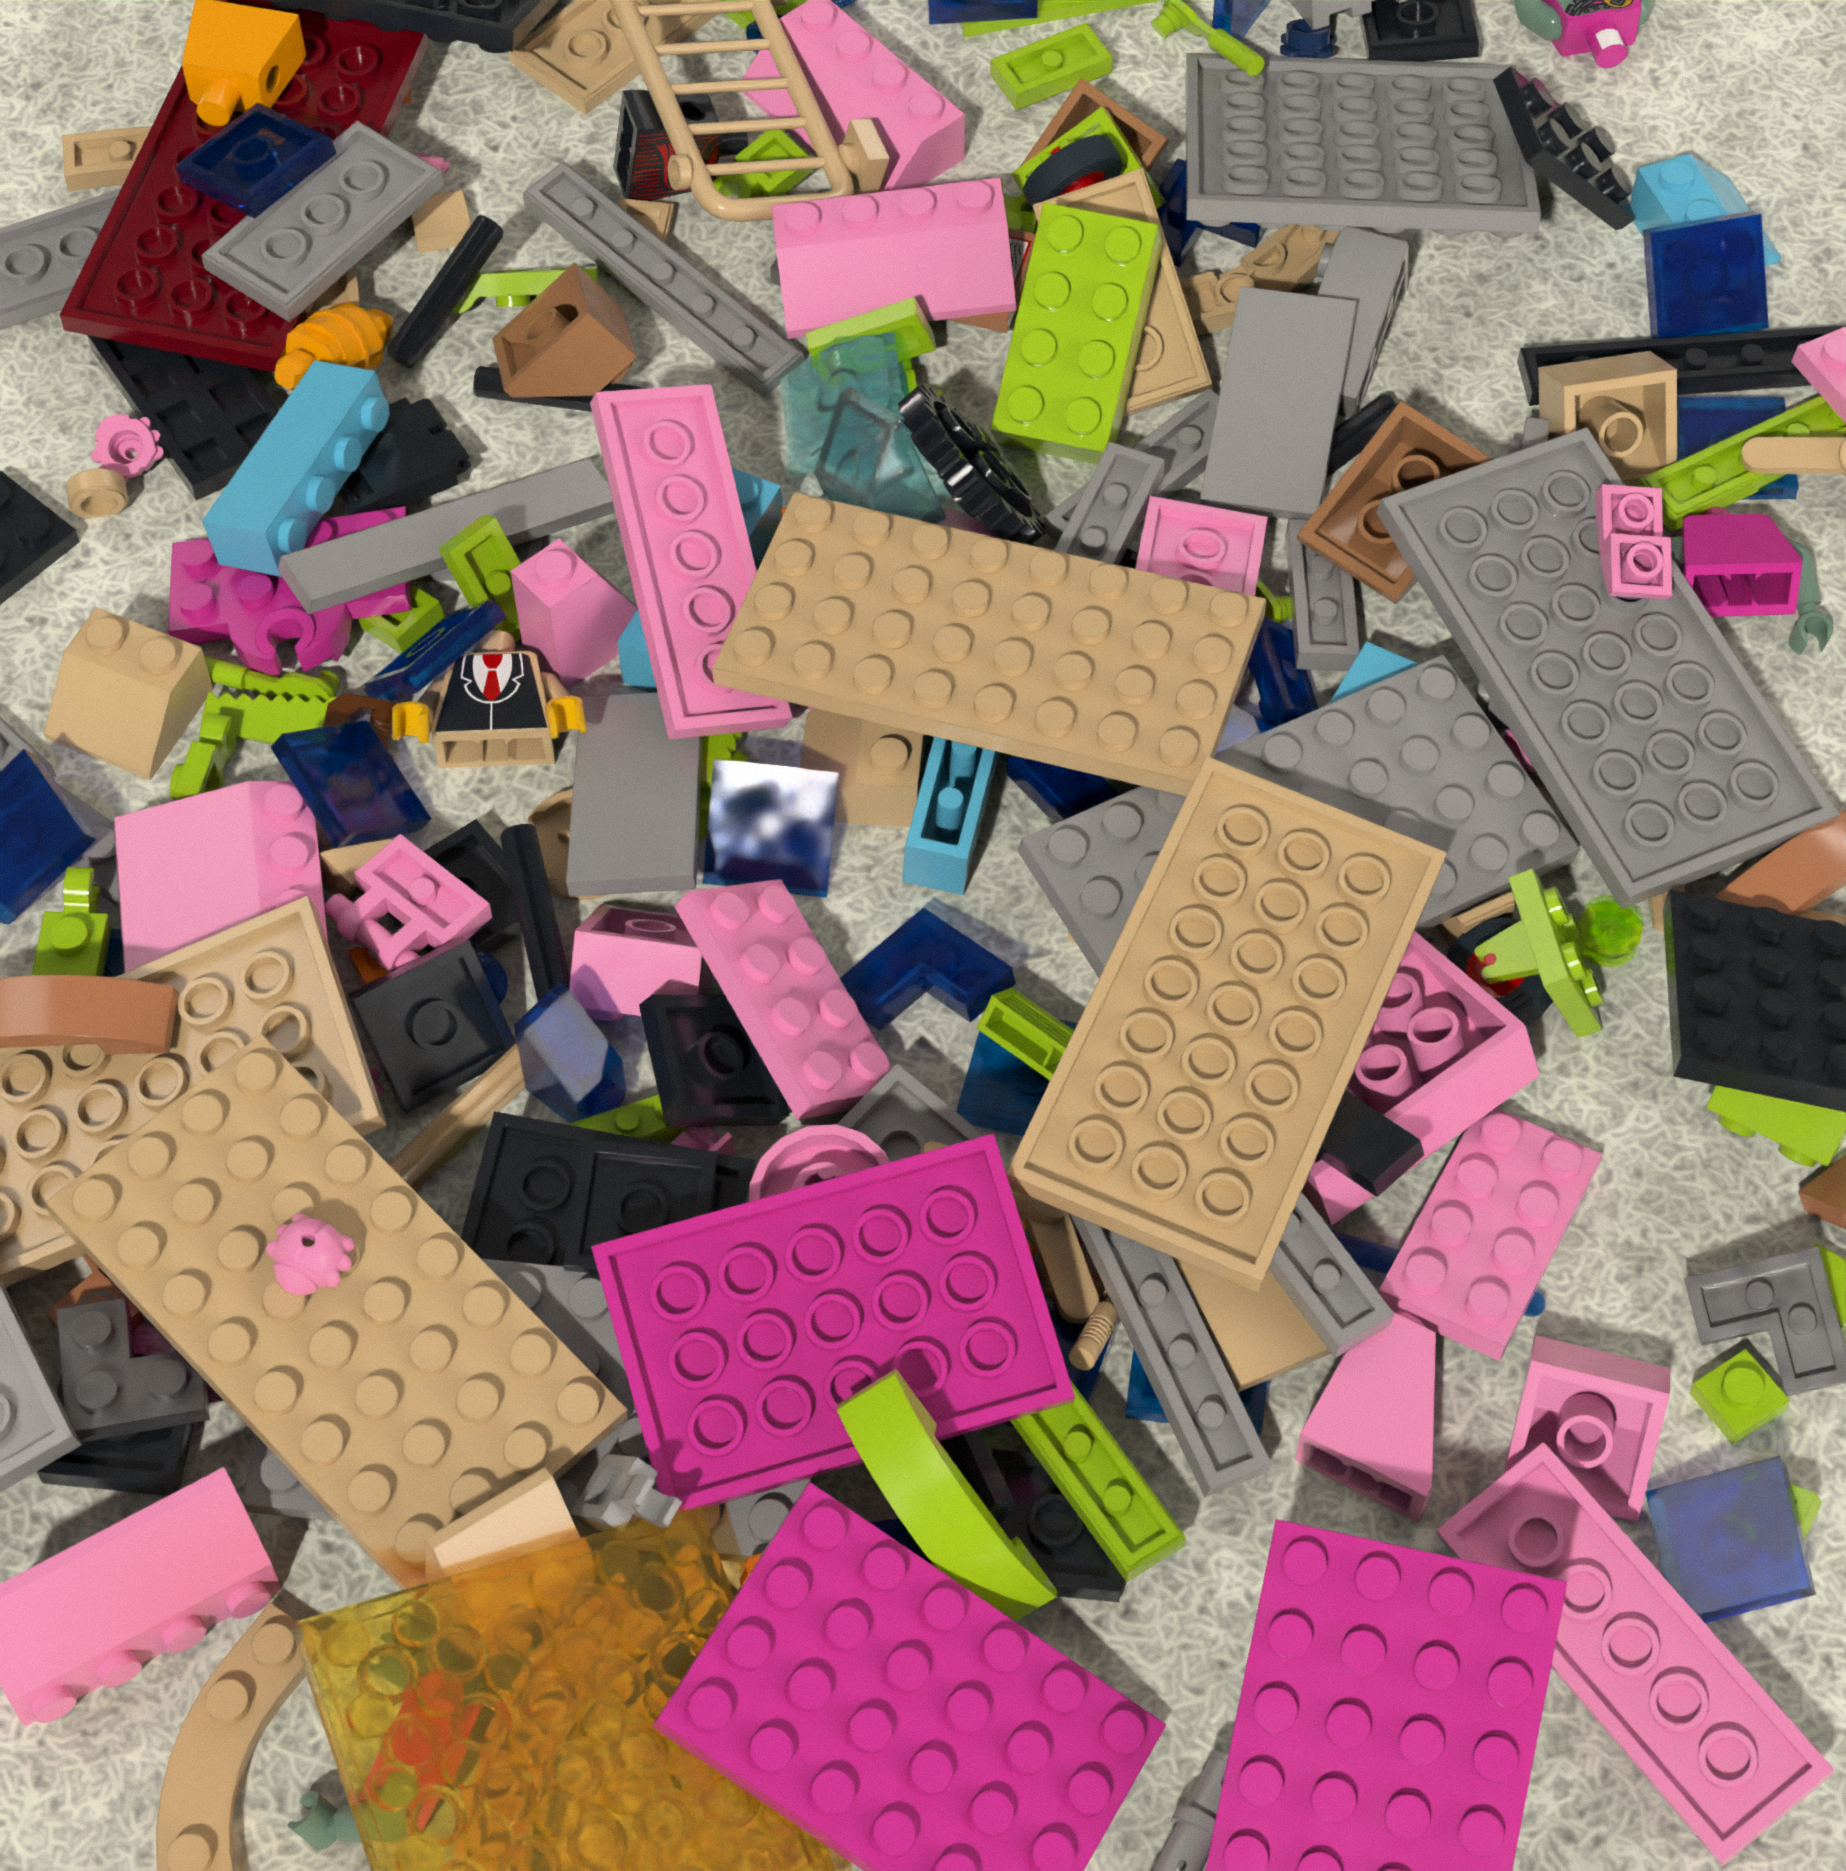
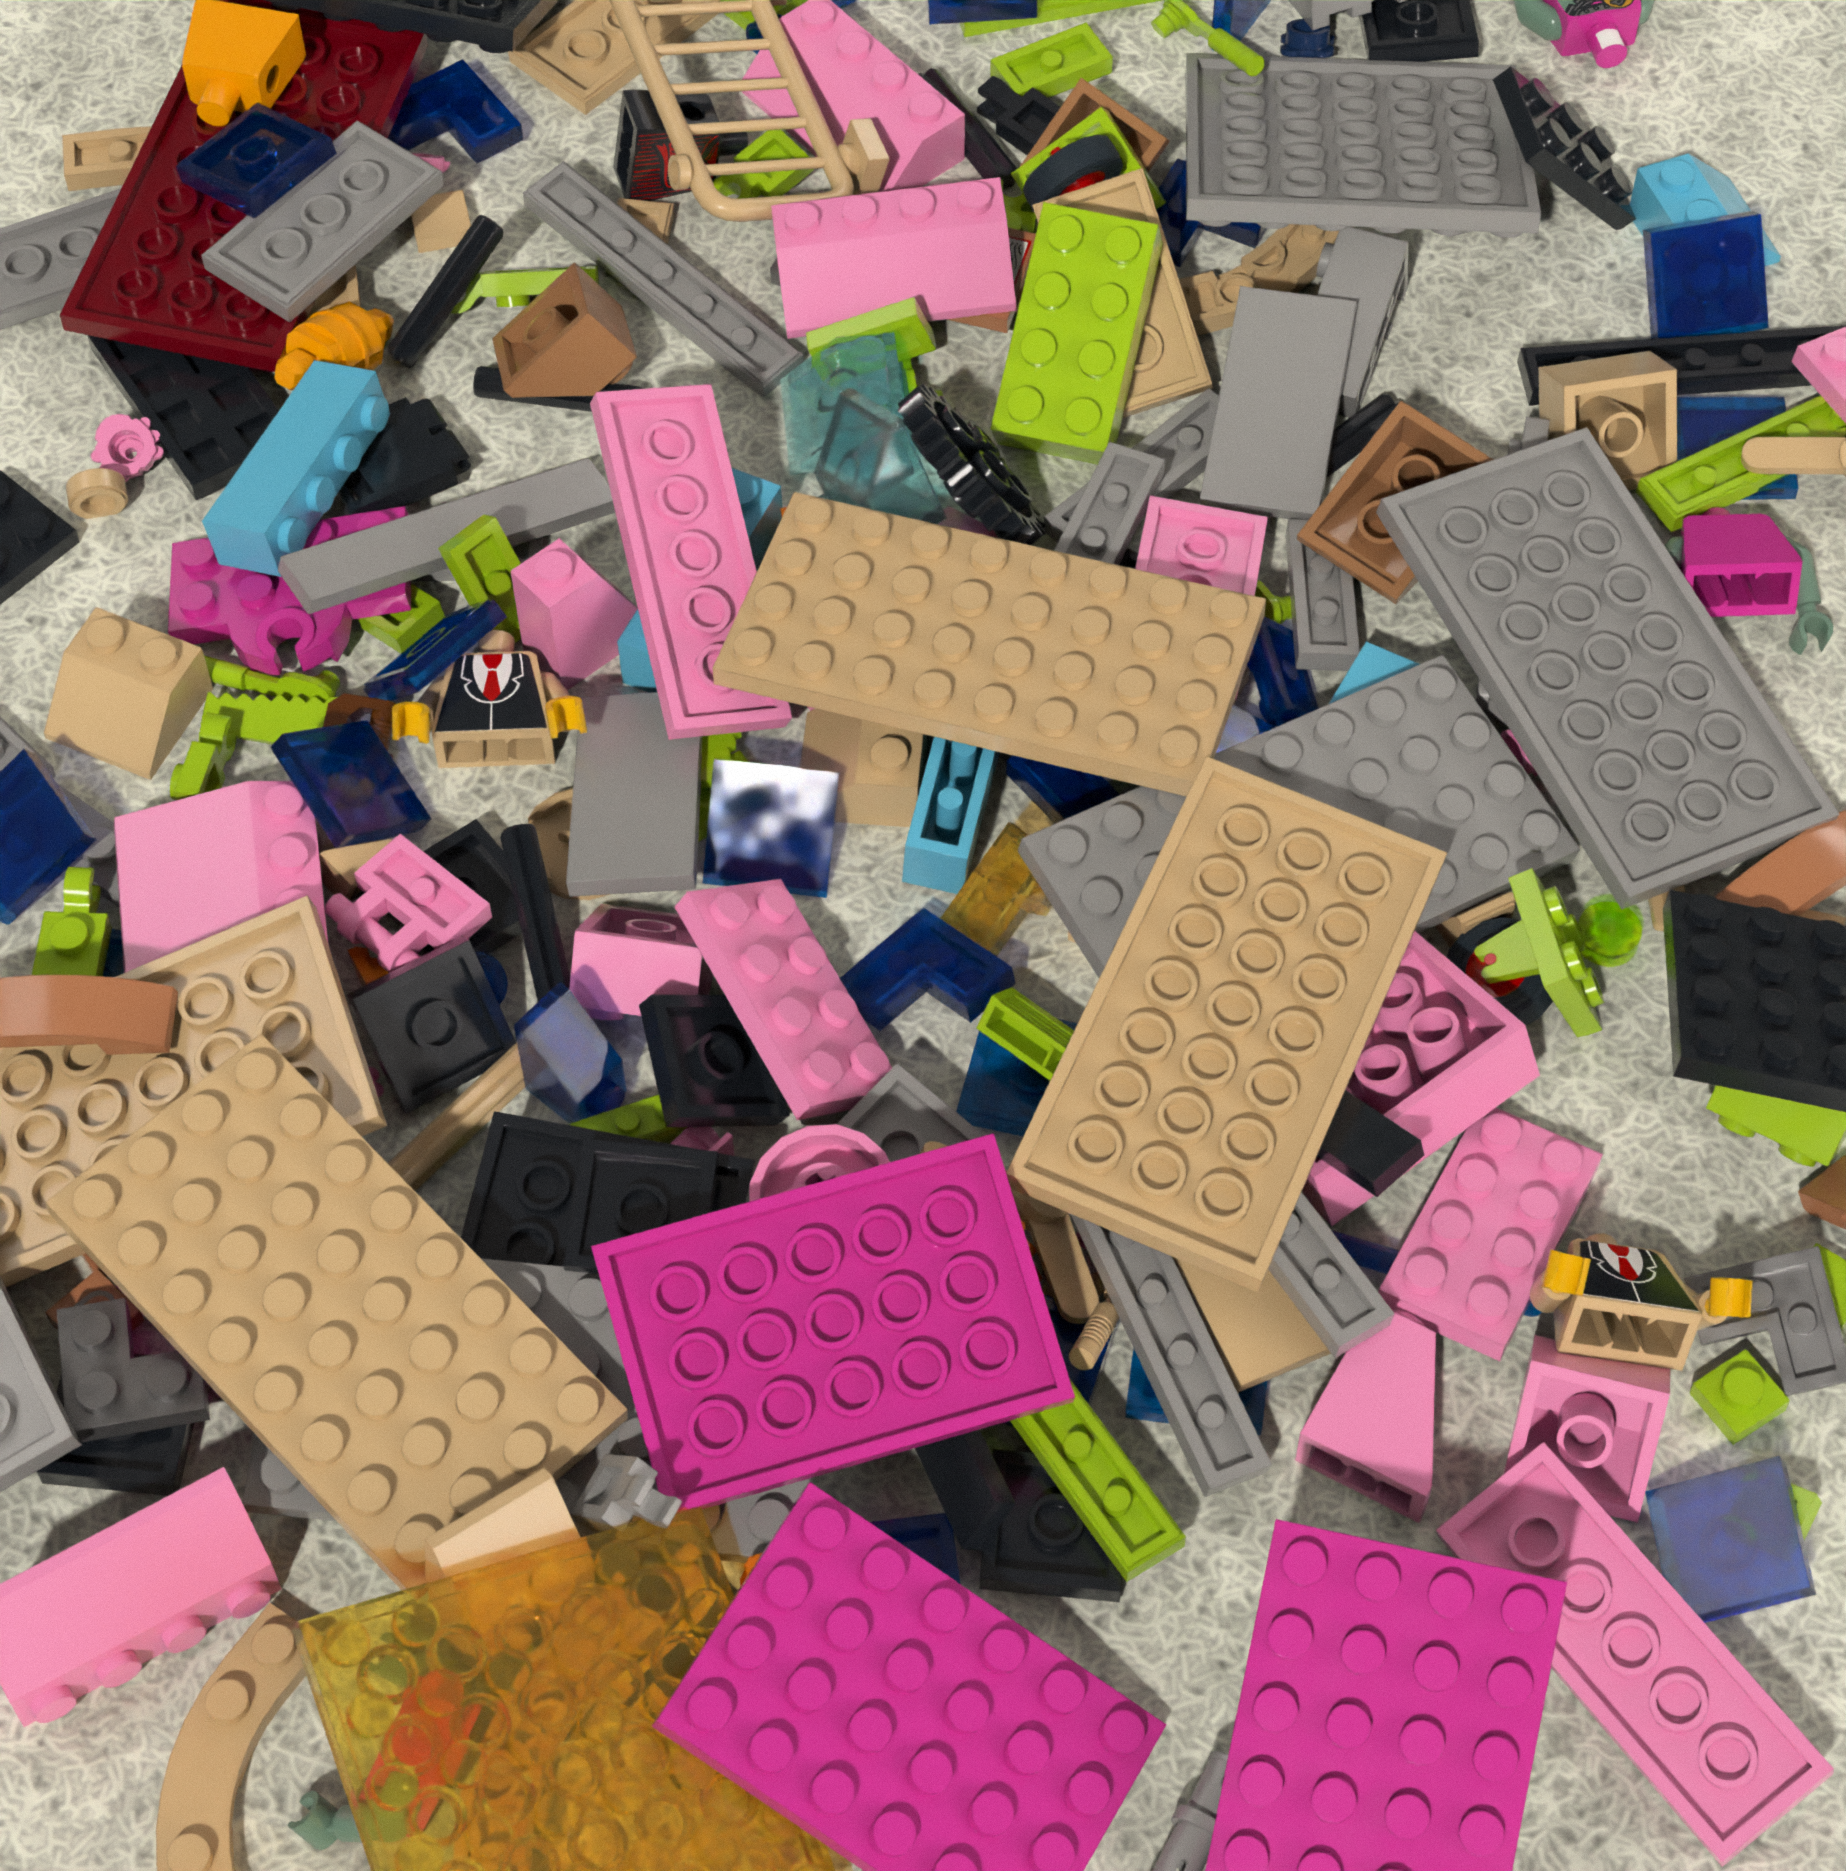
(305, 1268): bright pink animal -> none
(459, 104): none -> clear blue plate
(937, 1501): lime slope -> none
(980, 146): none -> black axle
(997, 895): none -> clear yellow slope
(1016, 117): none -> black plate
(1630, 1303): none -> torso
(1632, 542): bright pink slope -> none

